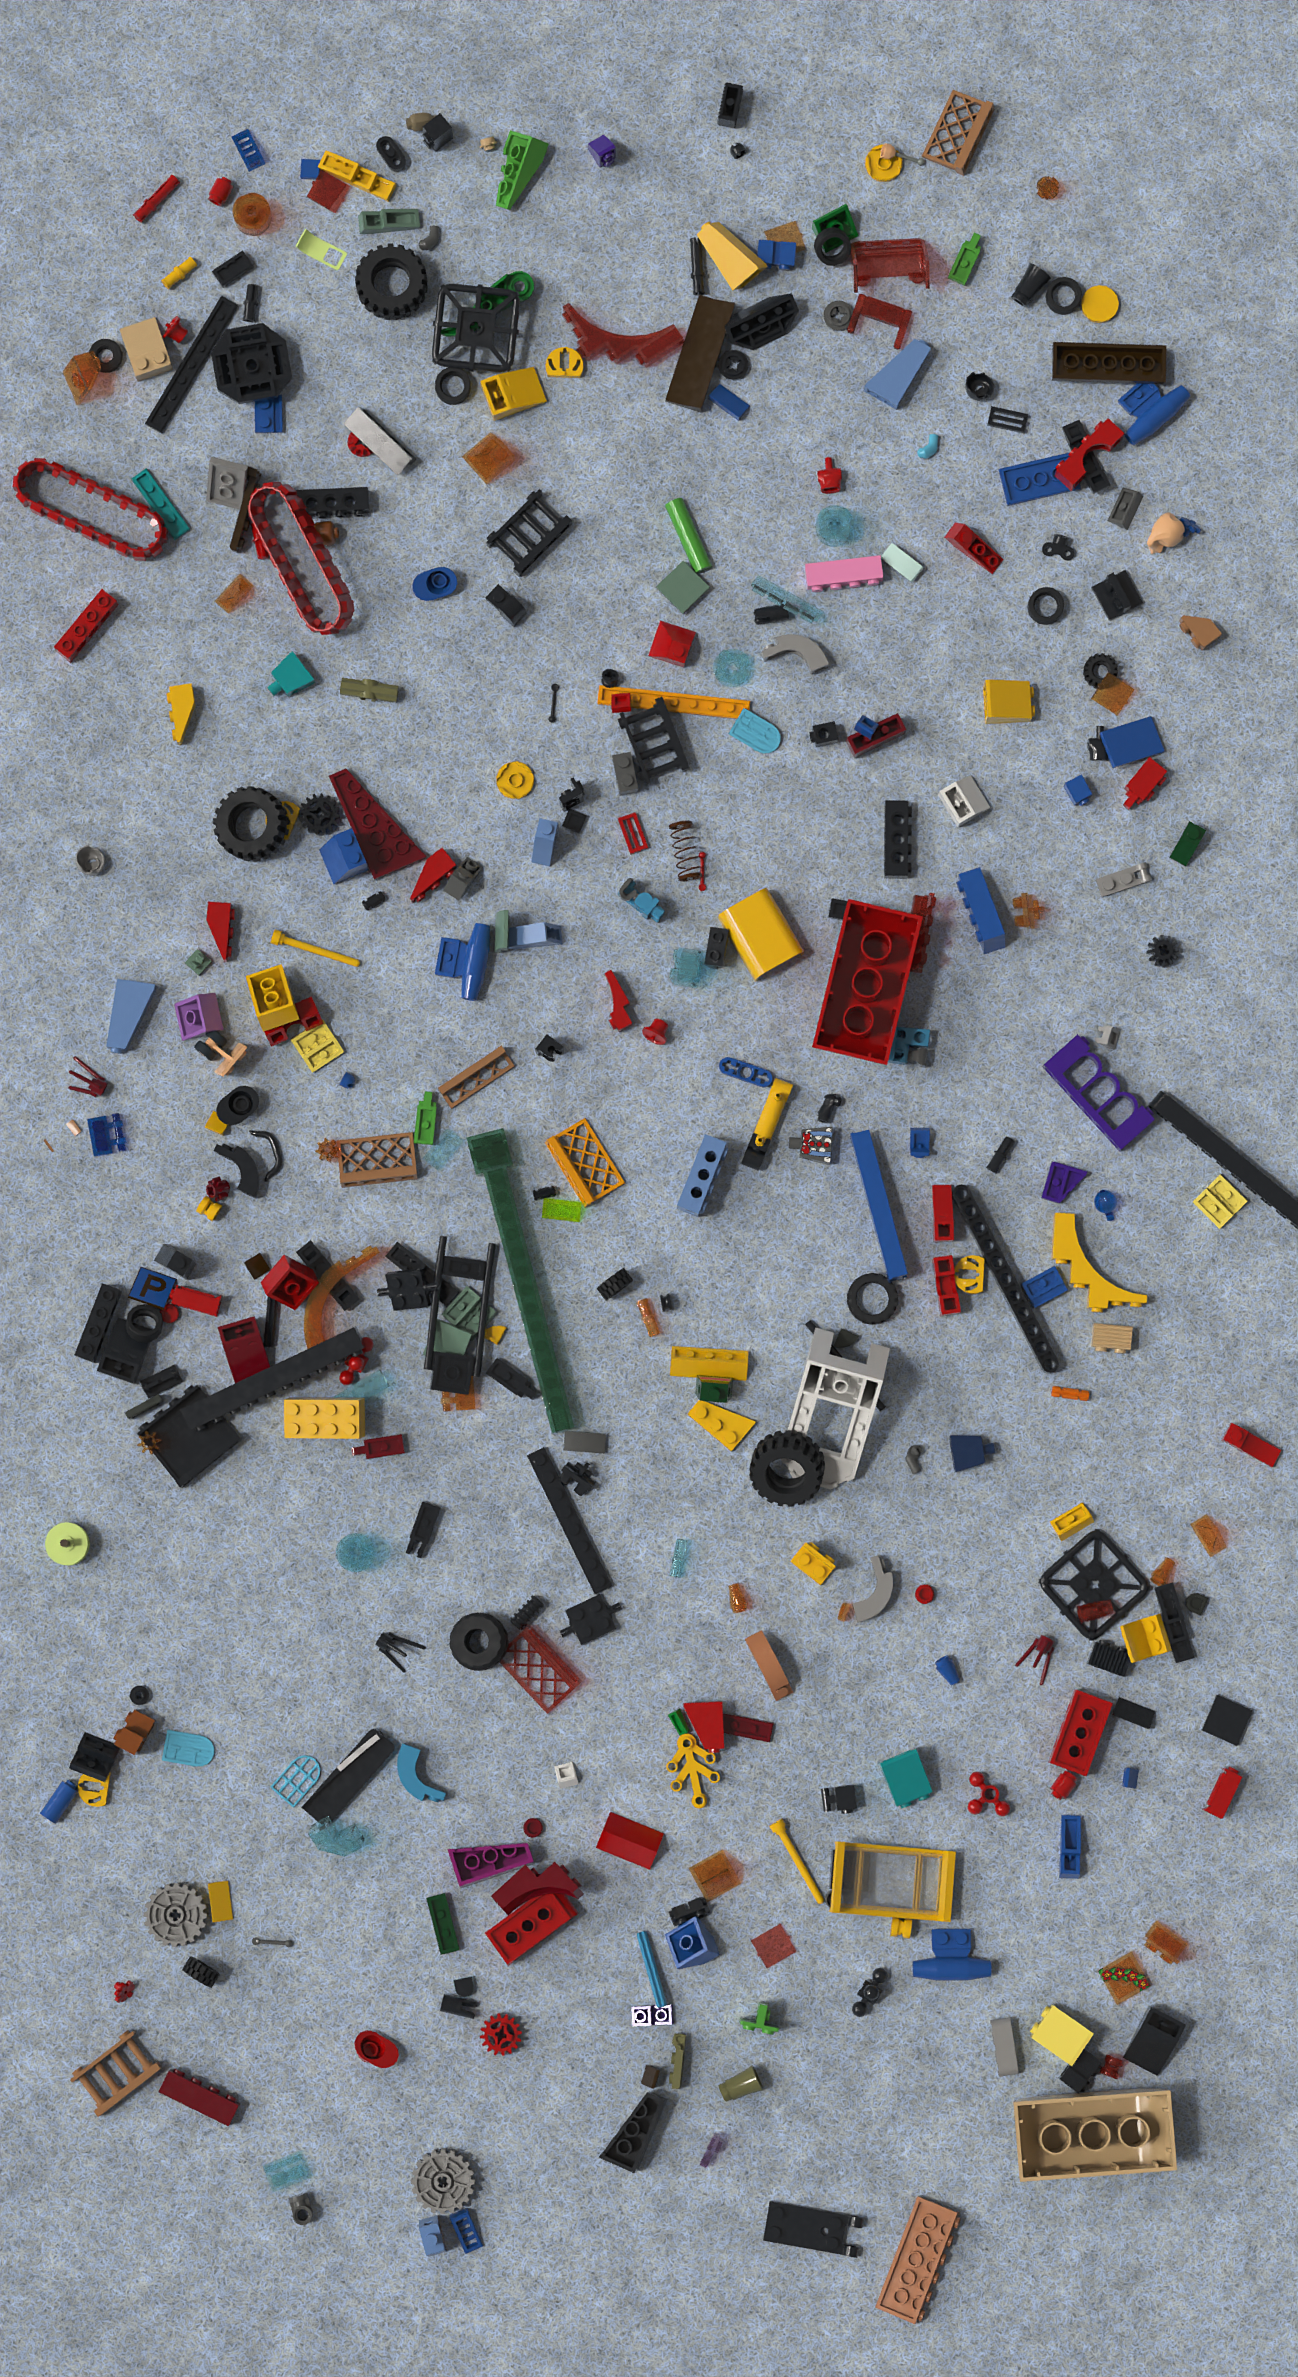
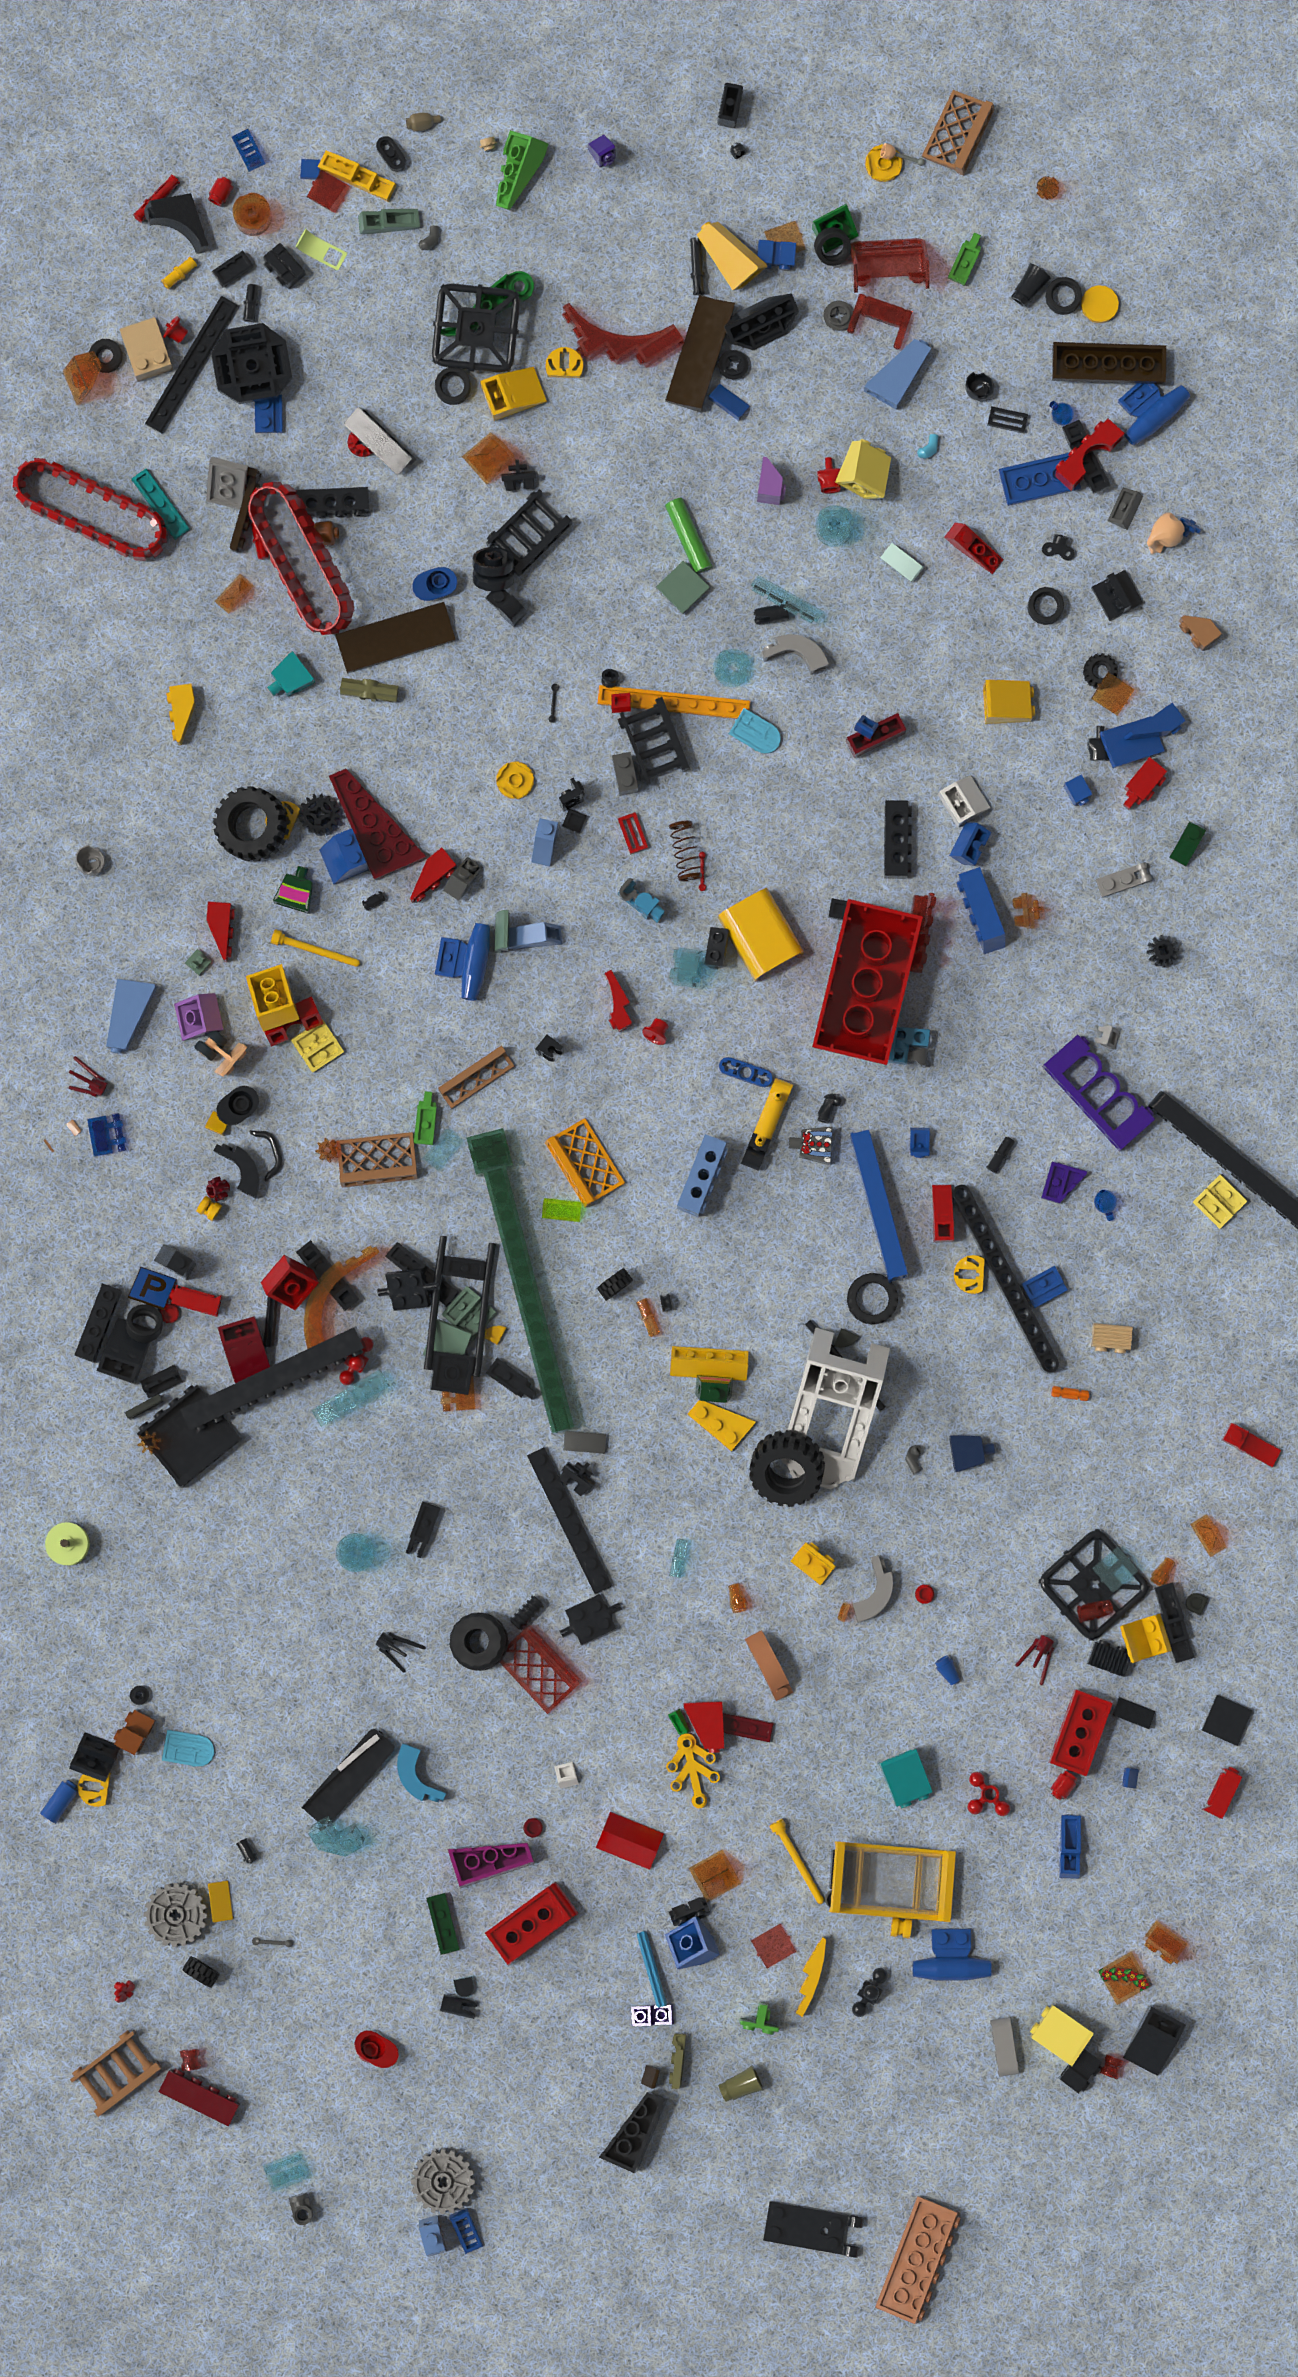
(86, 625): red brick -> none
(180, 214): none -> black arch
(190, 2060): none -> clear red wheel
(247, 1851): none -> black pin
(257, 1266): dark brown slope -> none
(284, 266): none -> black brick
(289, 1781): medium azure window -> none
(295, 891): none -> dark green torso
(324, 1417): yellow brick -> none
(347, 1080): blue hinge -> none
(380, 1447): dark red plate -> none
(395, 637): none -> dark brown arch
(396, 305): black tyre -> none
(437, 133): black brick -> none
(491, 2031): red gear -> none
(493, 569): none -> black wheel
(527, 477): none -> black hips
(530, 1884): dark red arch -> none
(544, 1193): black piece -> none
(672, 644): red slope -> none
(713, 2146): clear purple plate -> none
(770, 485): none -> medium lavender slope
(813, 1969): none -> yellow slope
(830, 728): black brick -> none
(843, 573): bright pink brick -> none
(843, 1797): black brick -> none
(865, 470): none -> light yellow slope
(945, 1285): red arch -> none
(968, 843): none -> blue brick
(1061, 413): none -> clear blue piece
(1072, 1521): yellow slope -> none
(1094, 2134): tan brick -> none
(1100, 1291): yellow arch -> none
(1115, 1569): none -> clear light blue piece
(1159, 725): none -> blue slope

